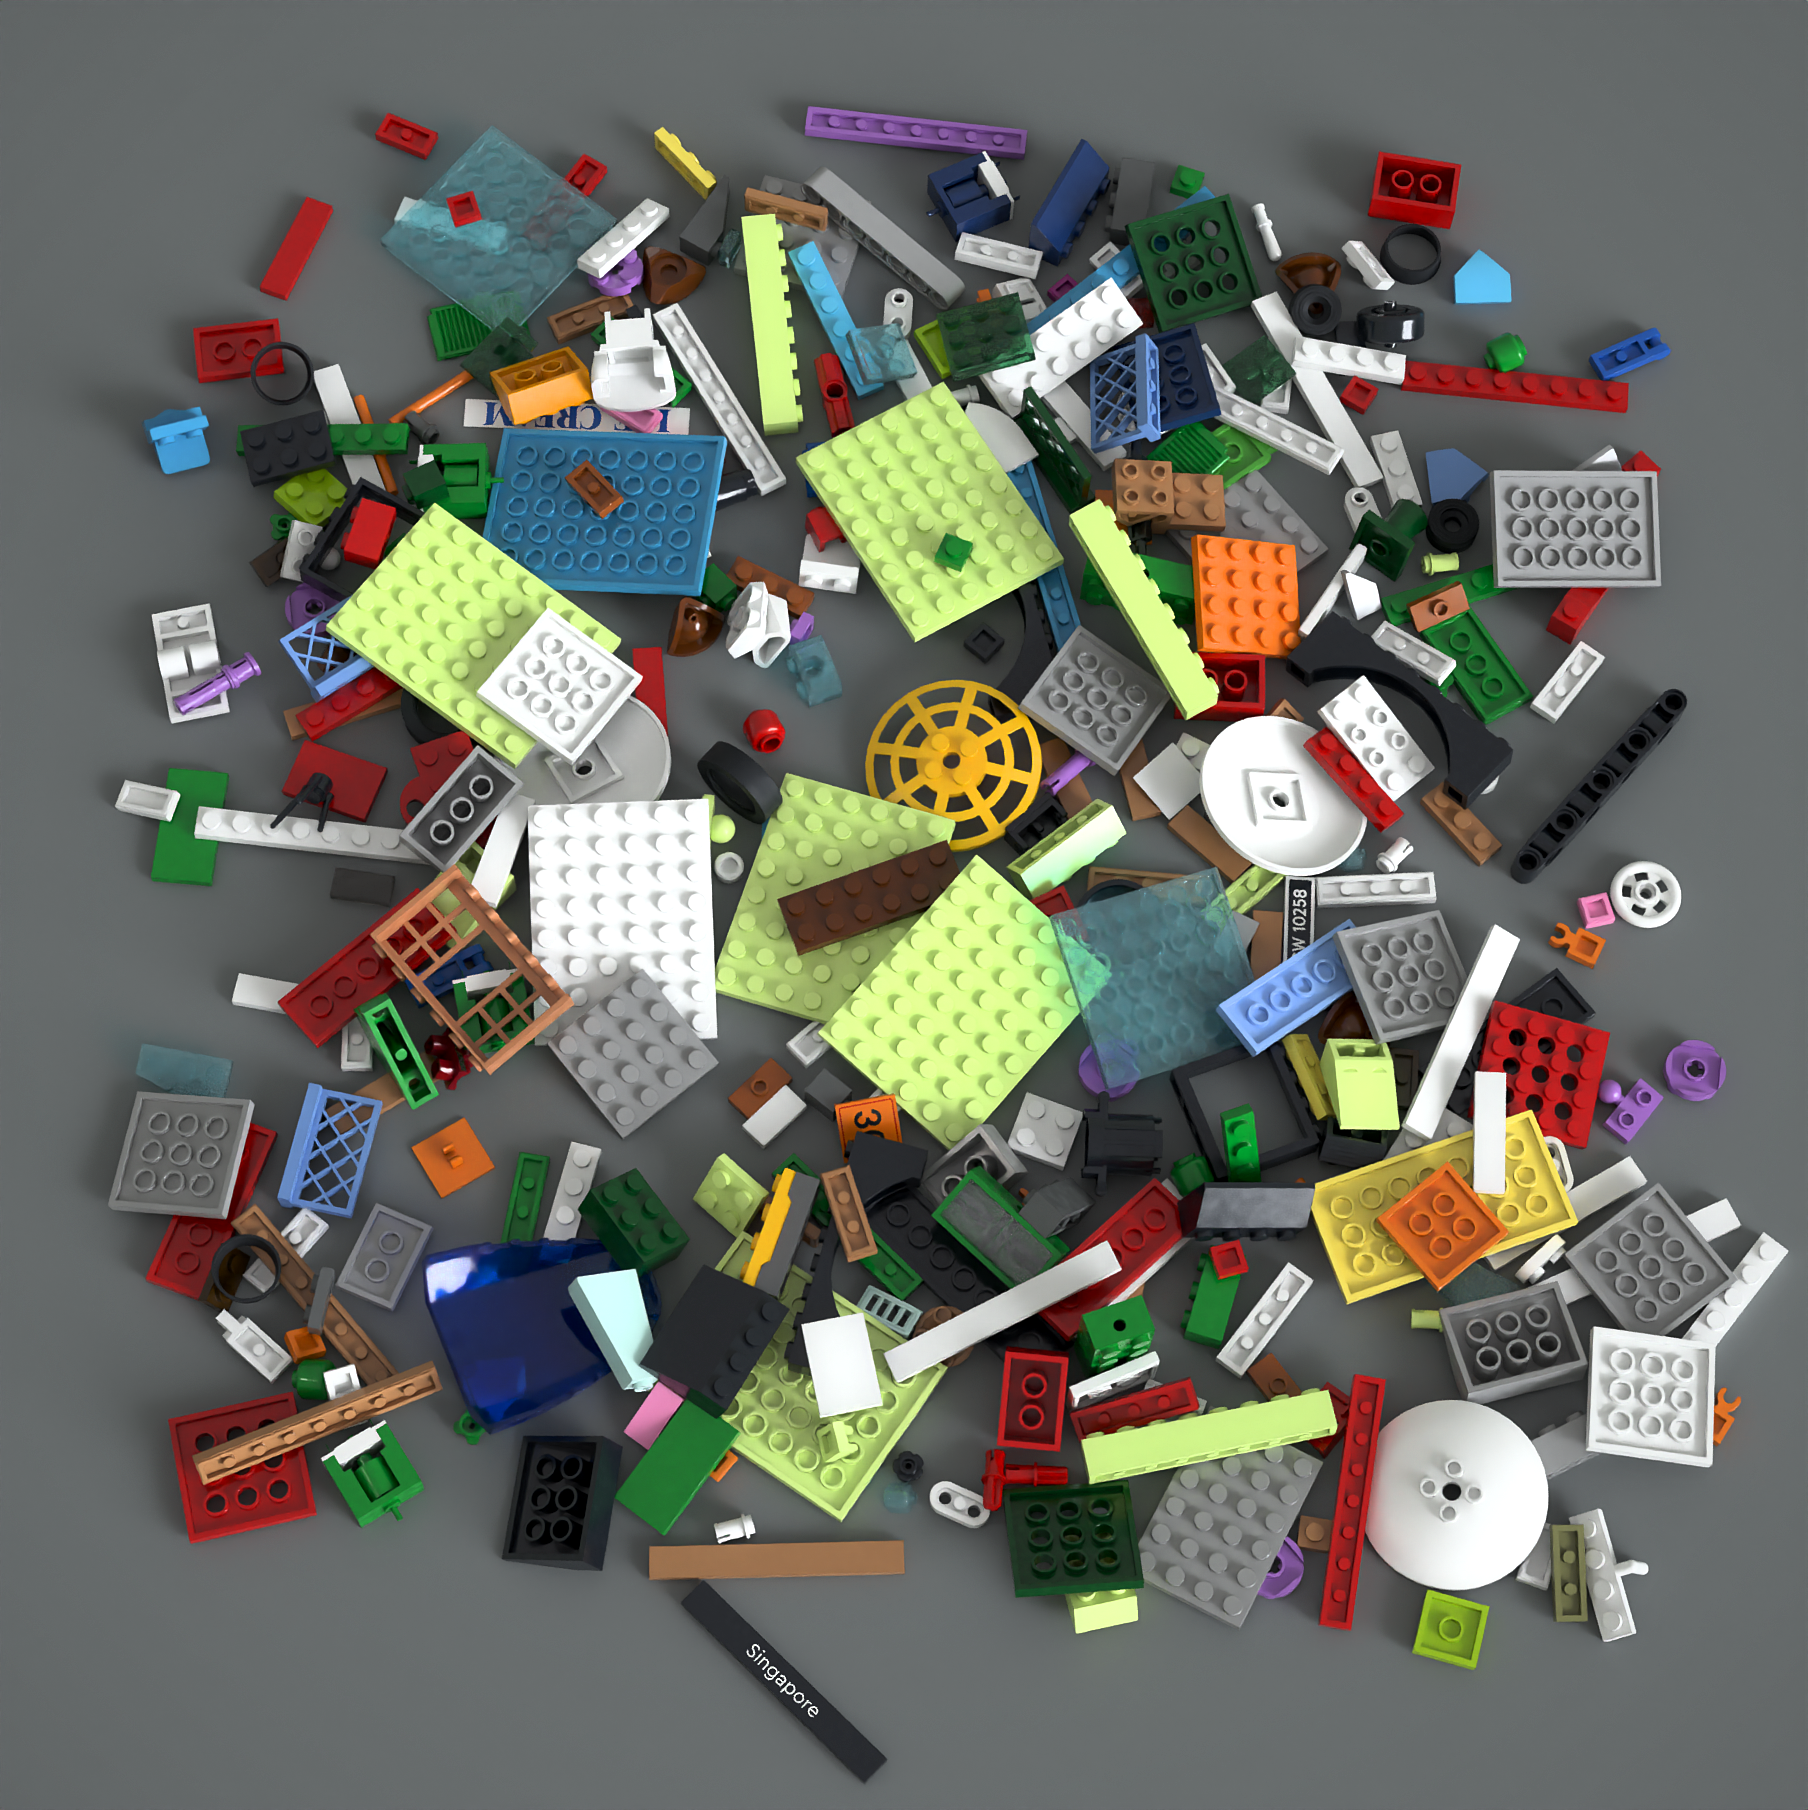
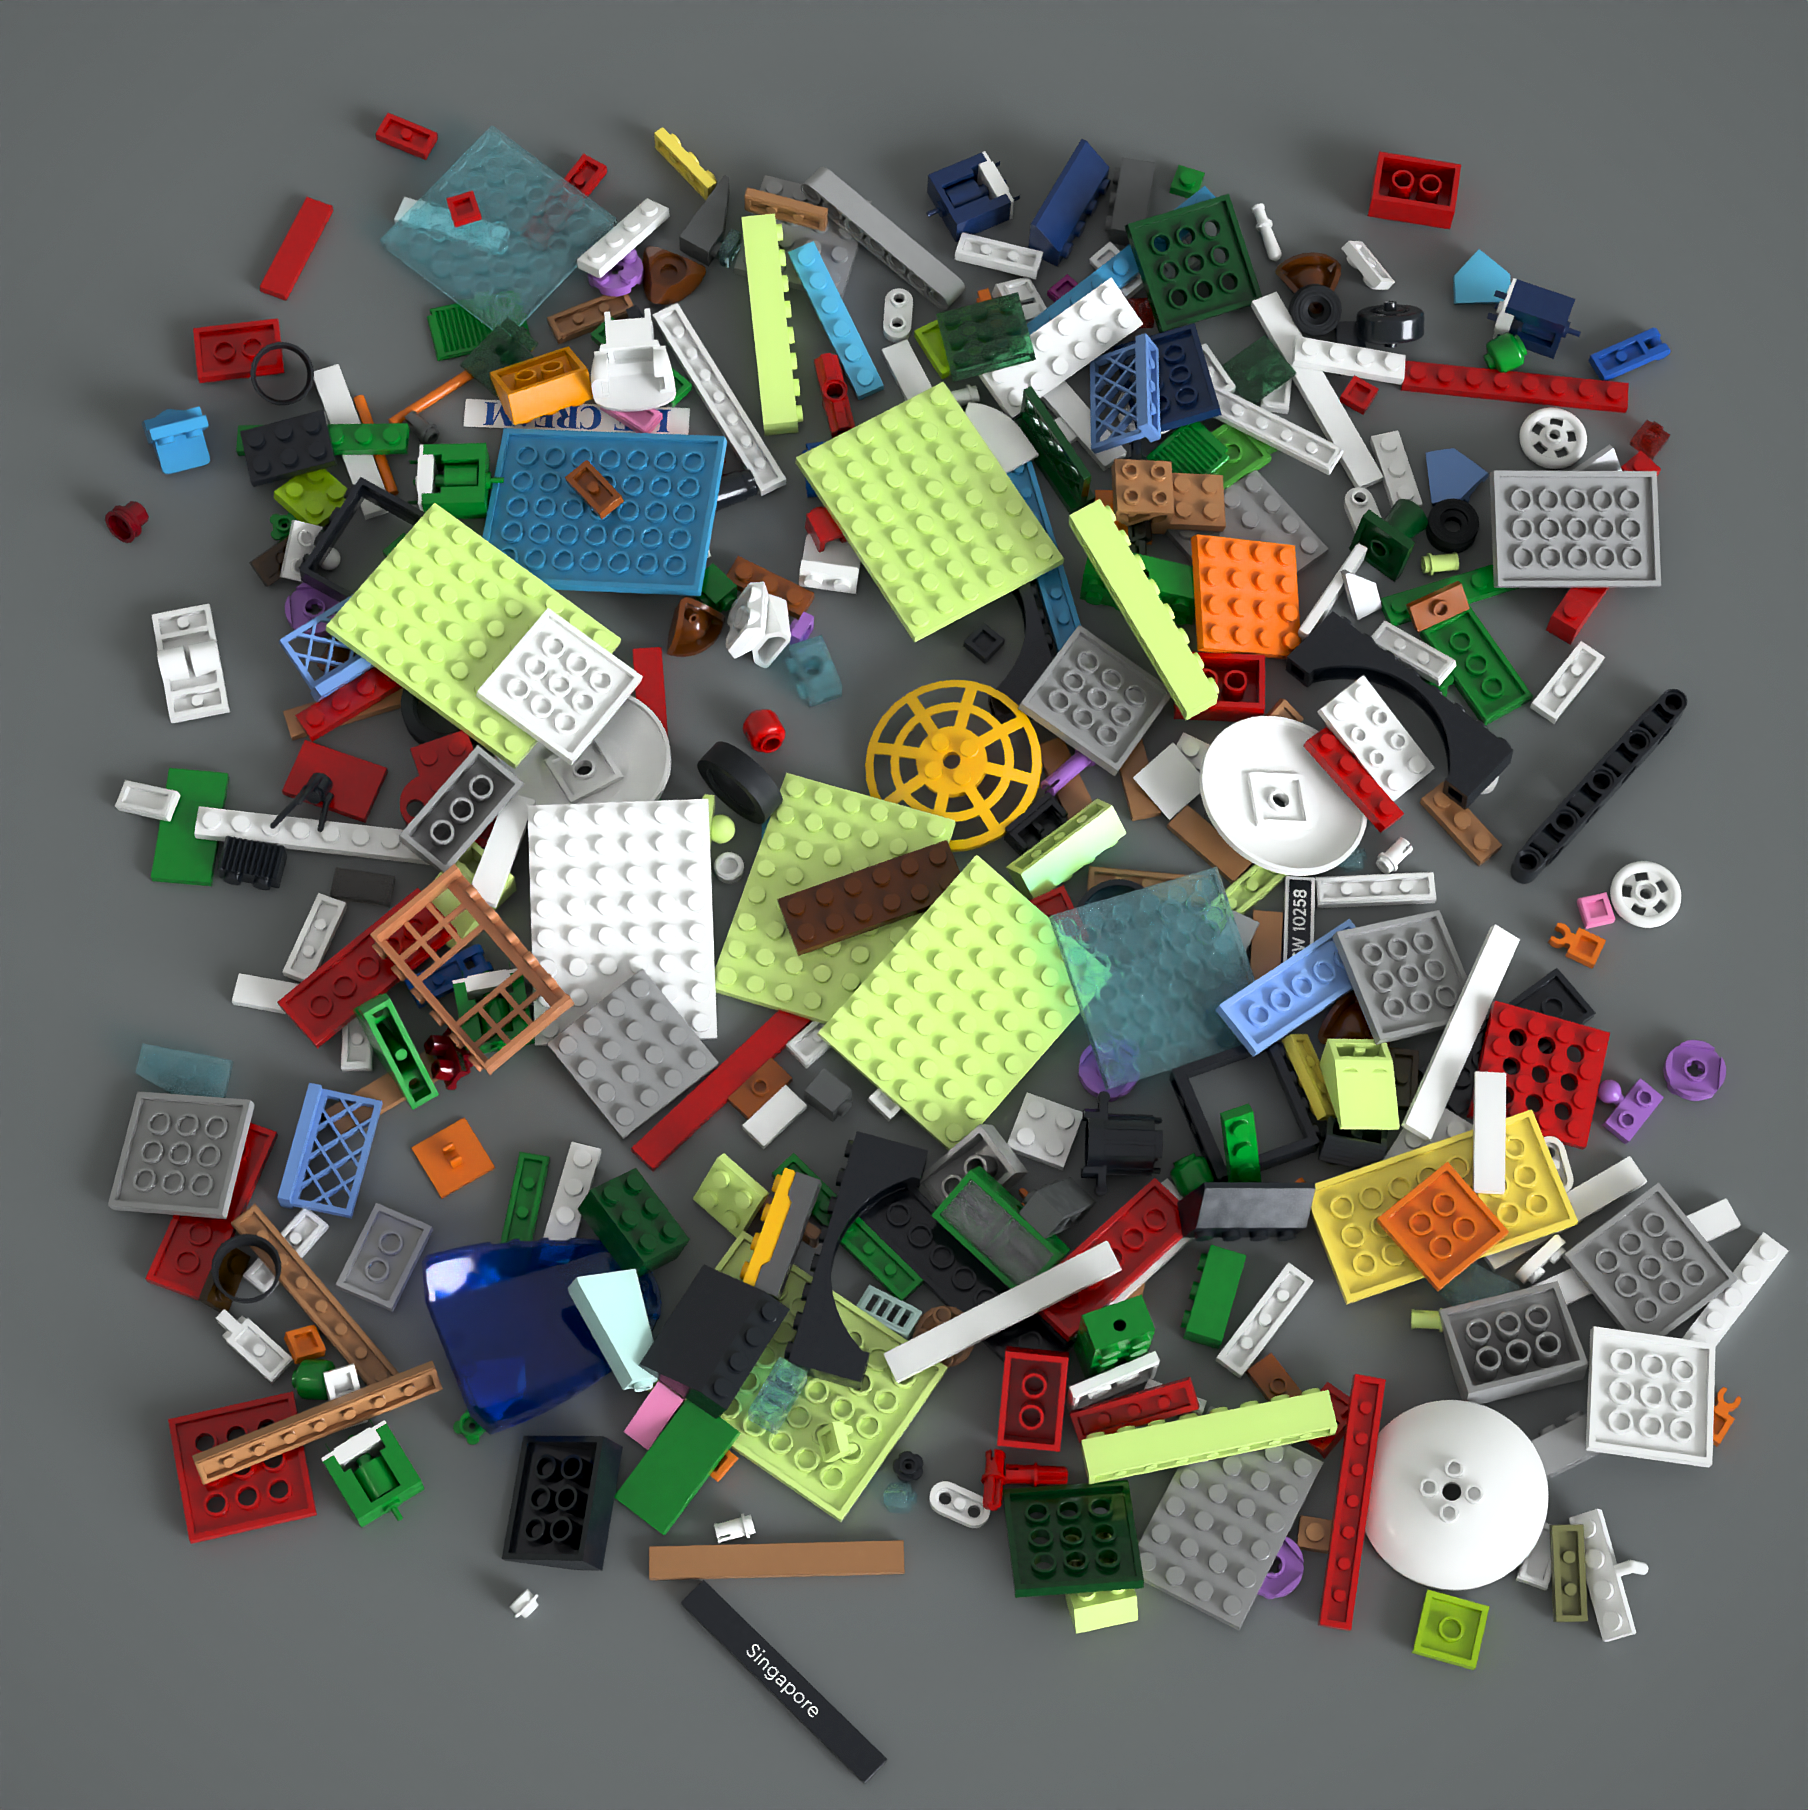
(126, 521): none -> dark red piece
(229, 677): medium lavender pin -> none
(252, 863): none -> black brick
(315, 937): none -> white plate
(316, 1313): dark grey plate -> none
(369, 533): red brick -> none
(424, 485): dark green brick -> none
(524, 1604): none -> white plate
(716, 1088): none -> red tile
(777, 1395): none -> clear light blue brick
(841, 1365): white tile -> none
(848, 1213): medium nougat tile -> none
(871, 1116): orange piece -> none
(881, 354): clear light blue plate -> none
(915, 132): medium lavender plate -> none
(953, 552): green plate -> none
(1228, 1259): red plate -> none
(1405, 275): black tyre -> none
(1533, 315): none -> dark blue piece
(1549, 458): none -> white plate
(1650, 439): none -> clear red tile

